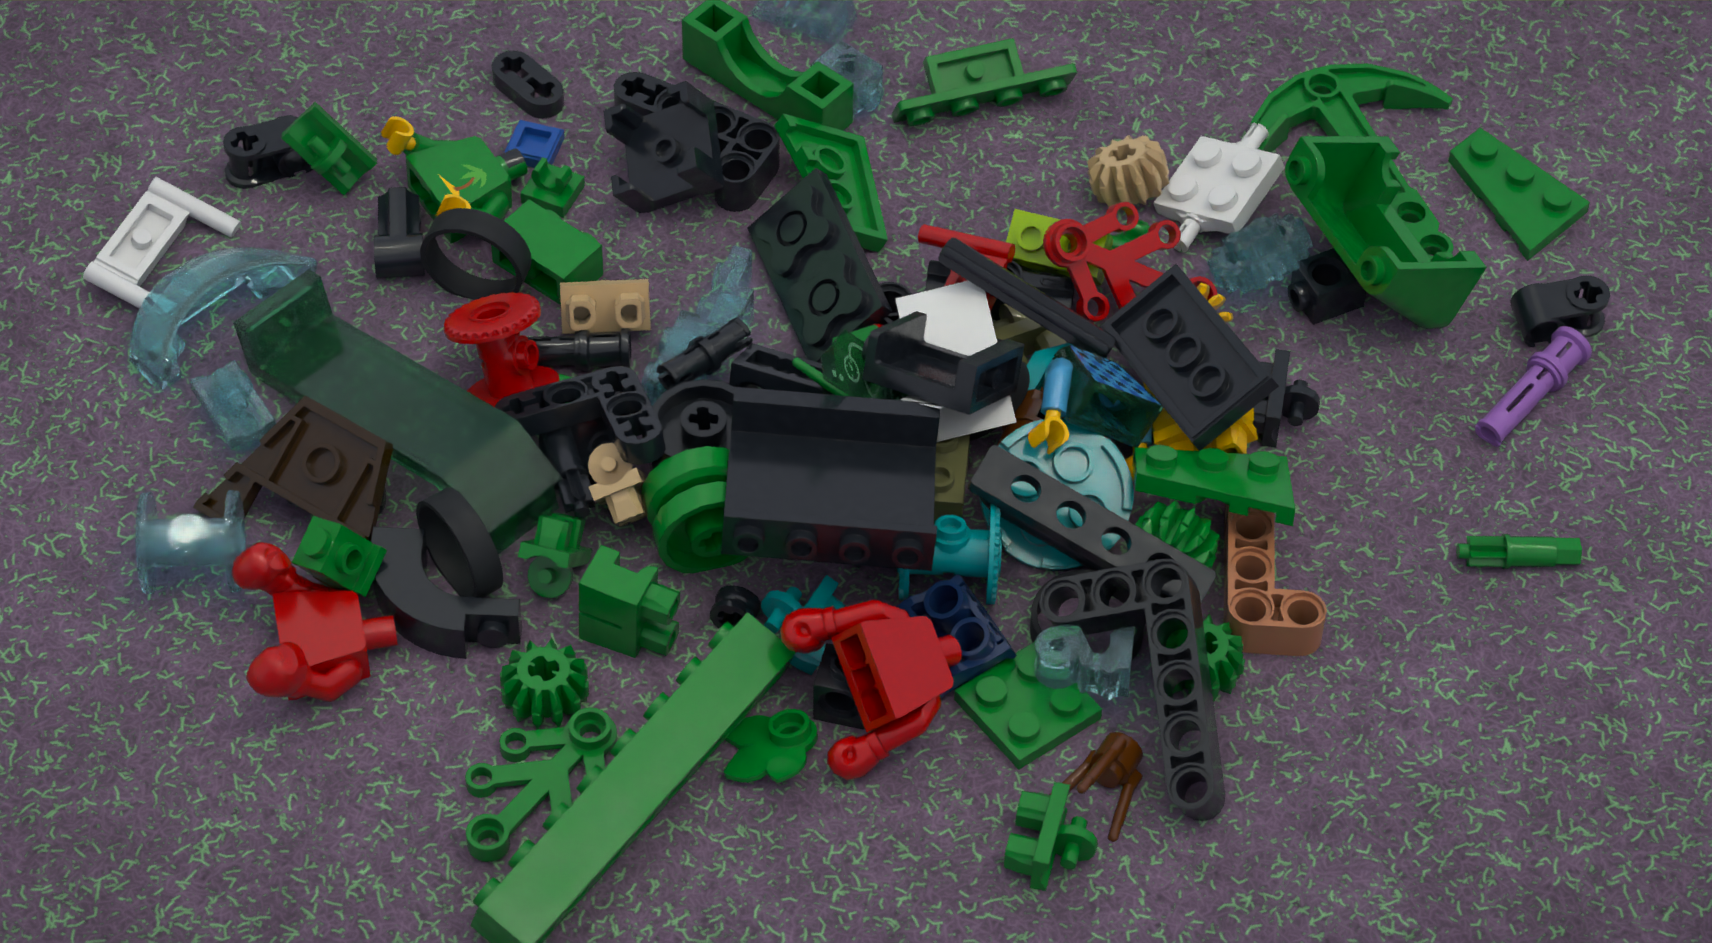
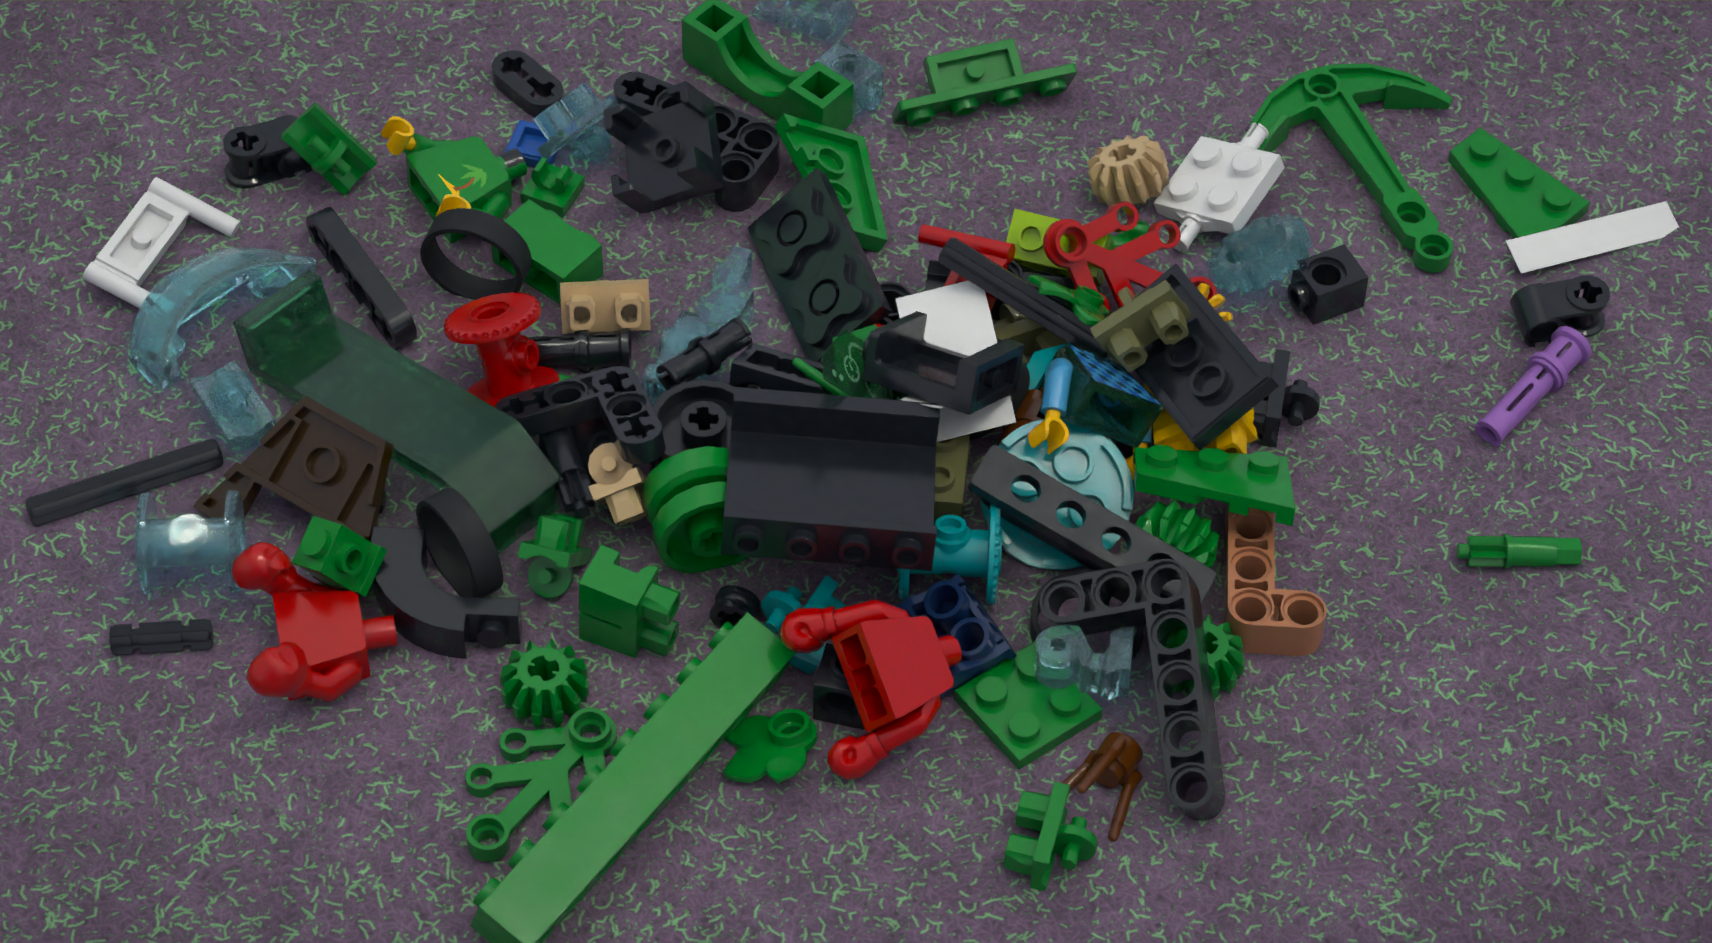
(124, 482): none -> black axle
(161, 637): none -> black axle
(363, 277): none -> black beam
(398, 235): black piece -> none
(588, 140): none -> clear light blue hips
(1083, 301): none -> green plate
(1140, 322): none -> olive hips
(1349, 197): green windscreen -> none
(1592, 237): none -> white sticker

